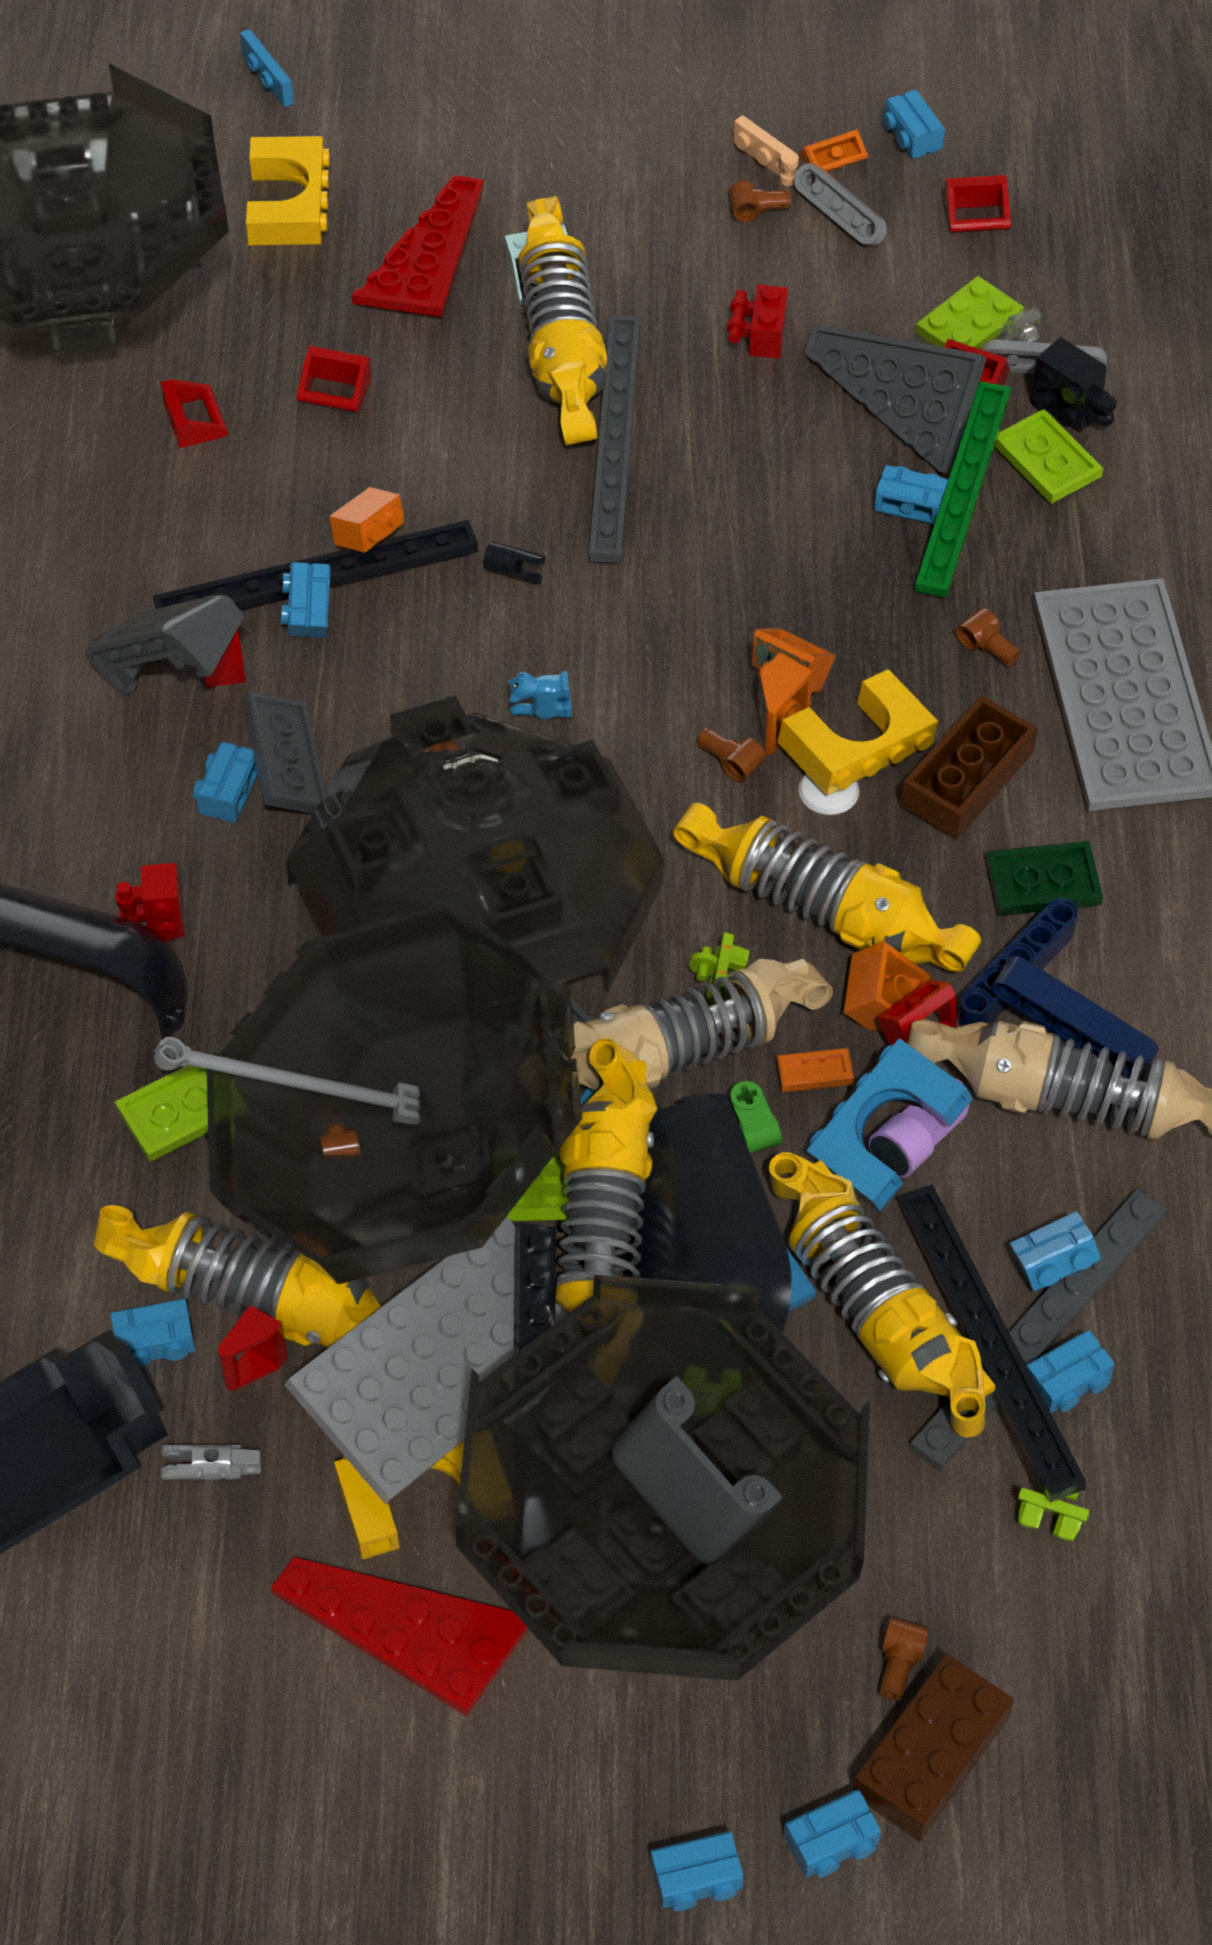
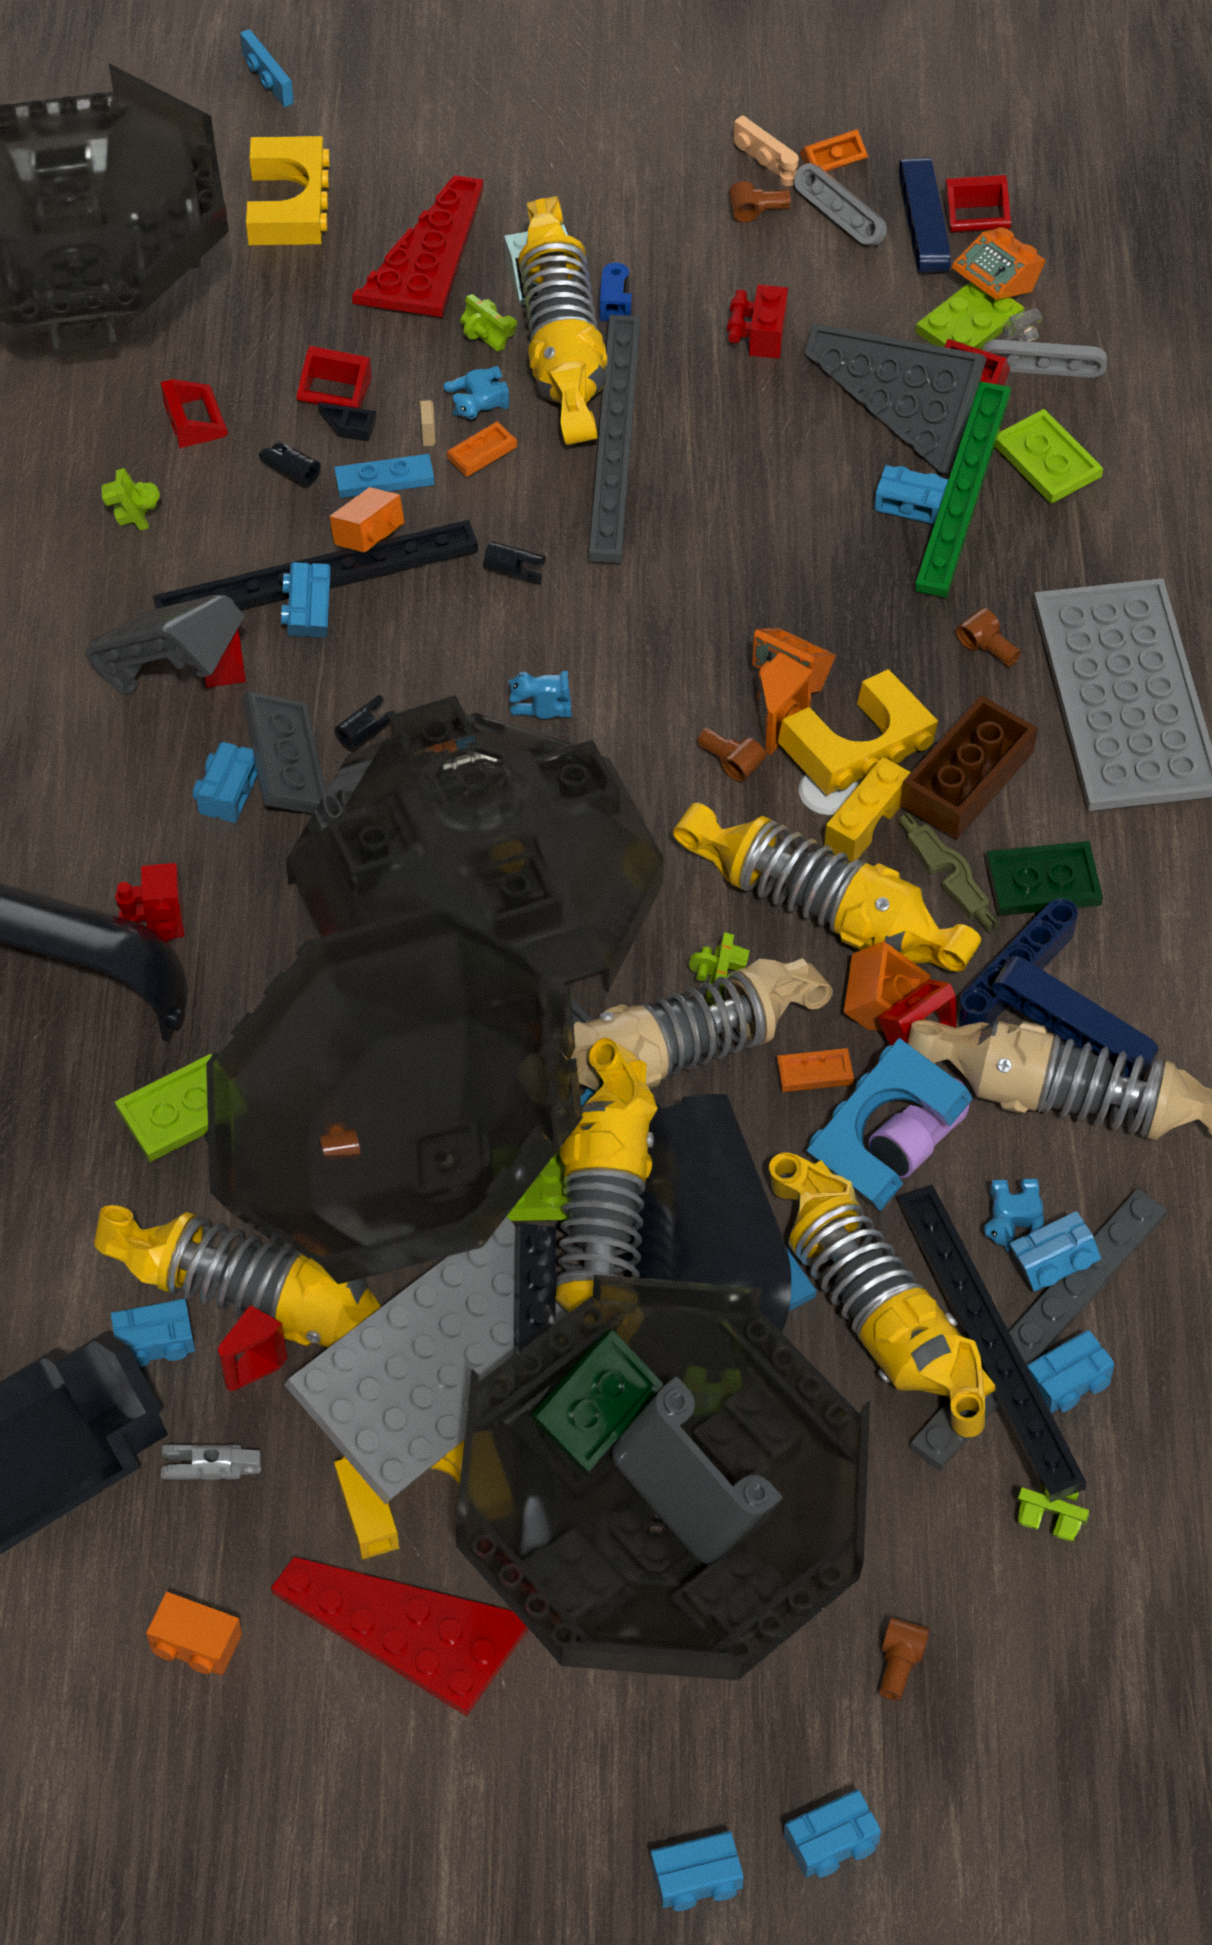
(134, 499): none -> lime hips
(193, 1634): none -> orange brick
(291, 463): none -> black hinge
(348, 421): none -> black tile
(362, 725): none -> black hinge
(384, 475): none -> dark azure plate
(402, 1100): light grey hinge -> none
(428, 424): none -> tan tile
(481, 390): none -> dark azure animal
(481, 449): none -> orange plate
(484, 322): none -> lime hips
(597, 1400): none -> dark green plate
(614, 291): none -> blue leg
(754, 1117): bright green piece -> none
(856, 819): none -> yellow arch
(913, 124): dark azure brick -> none
(924, 215): none -> dark blue beam
(933, 1747): reddish brown brick -> none
(957, 886): none -> olive piece
(1000, 264): none -> orange slope
(1013, 1210): none -> dark azure animal
(1072, 386): black hinge -> none

